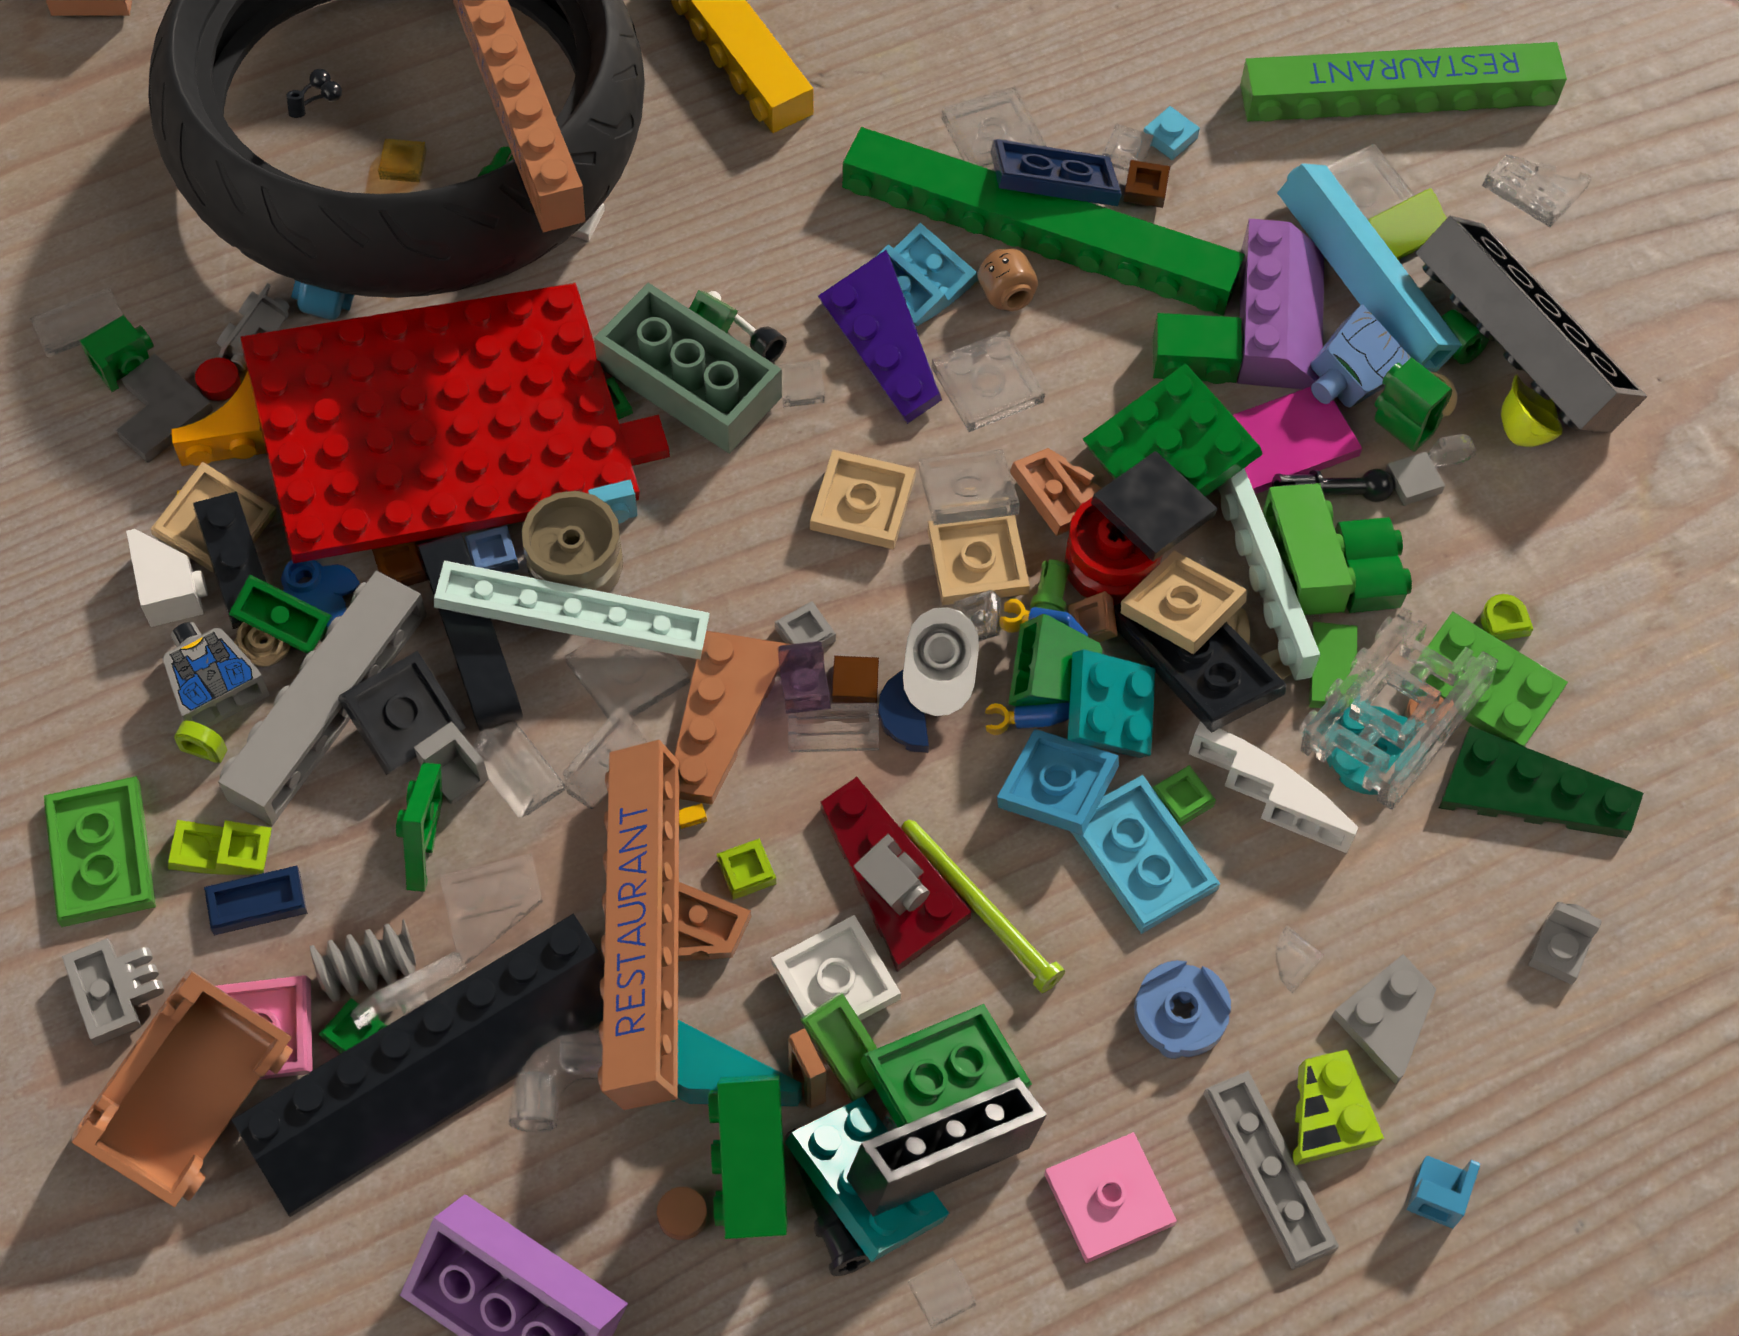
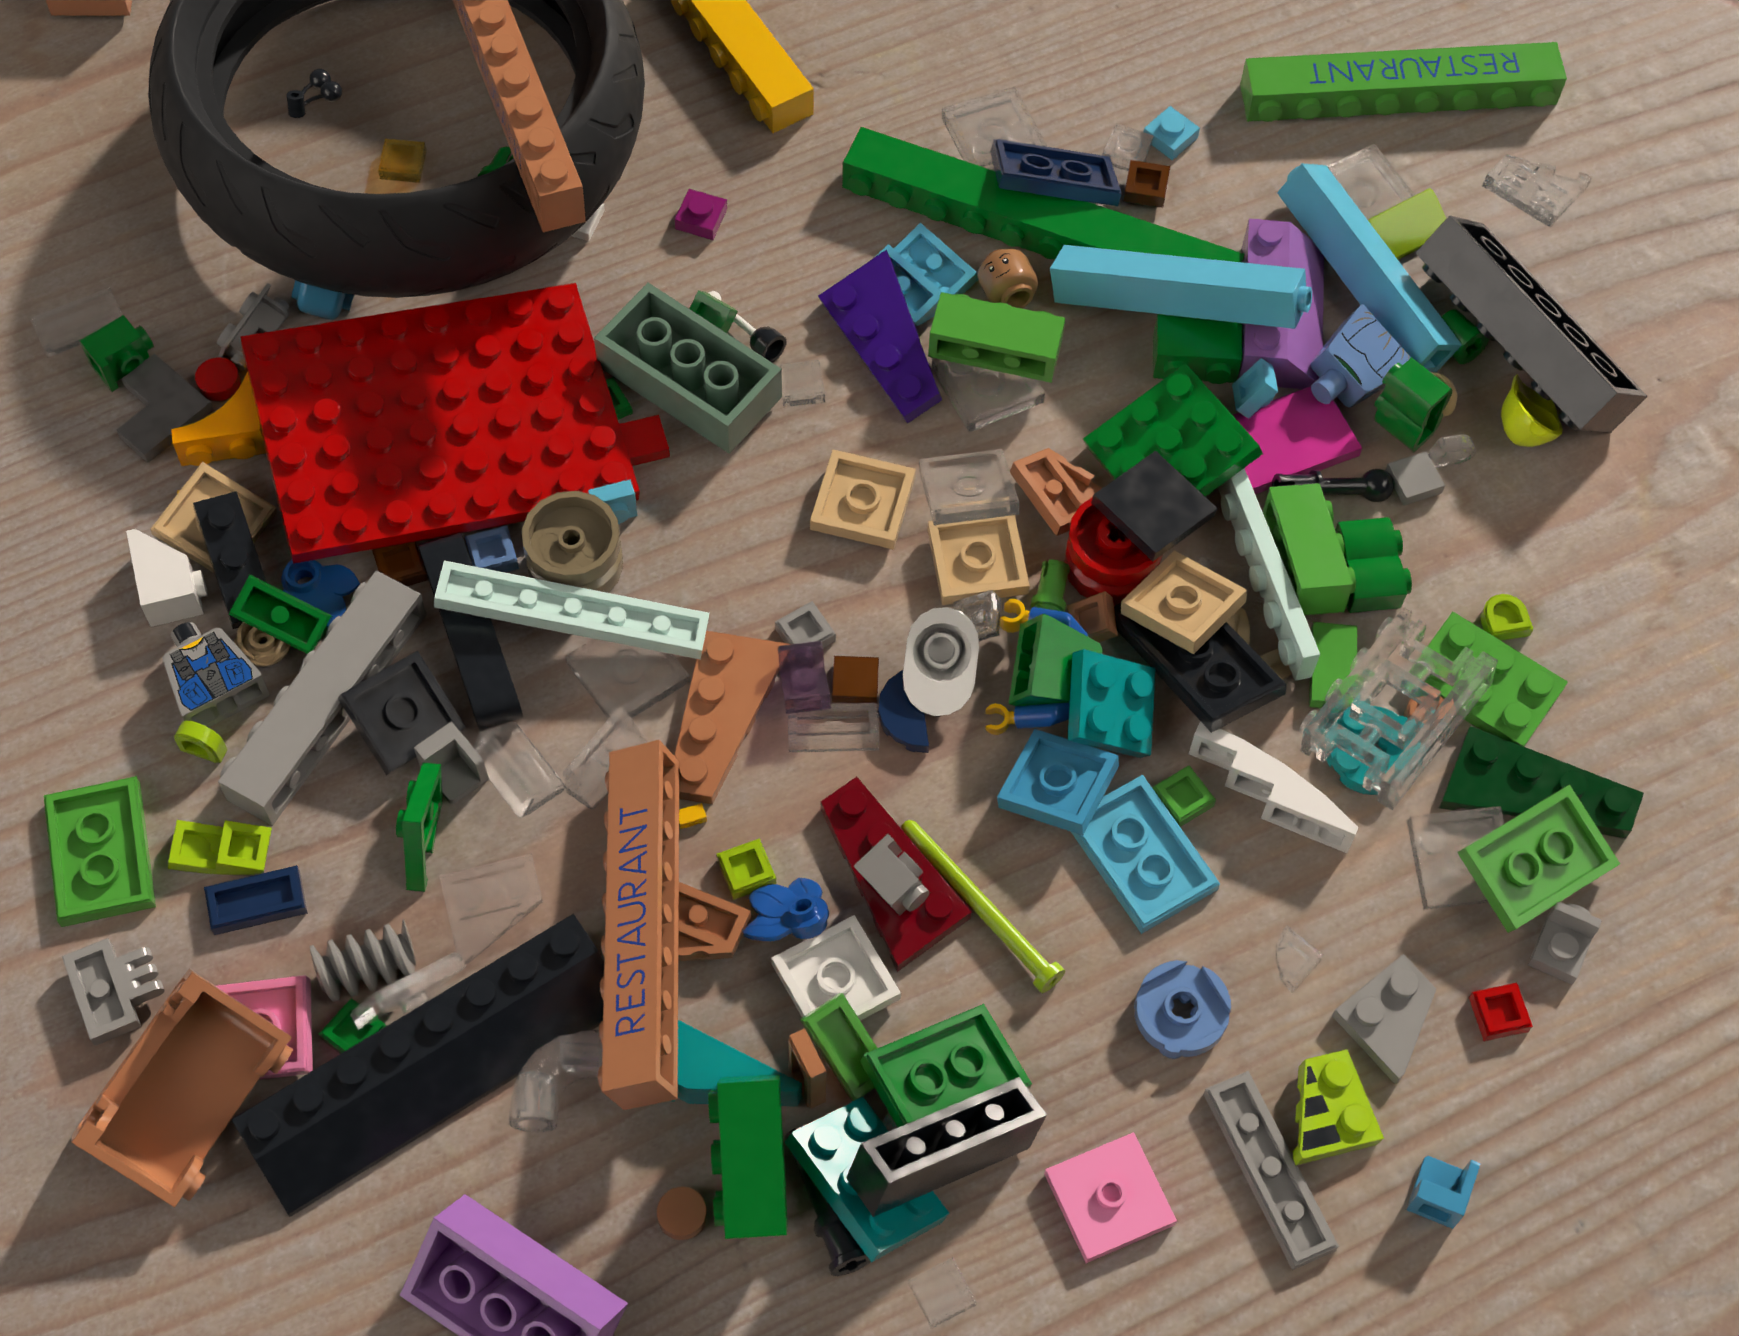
(701, 214): none -> magenta plate
(787, 911): none -> blue plate
(996, 336): none -> bright green brick
(1181, 286): none -> medium azure brick
(1255, 388): none -> medium azure plate
(1435, 844): none -> clear plate
(1500, 1012): none -> red tile
(1538, 858): none -> bright green plate

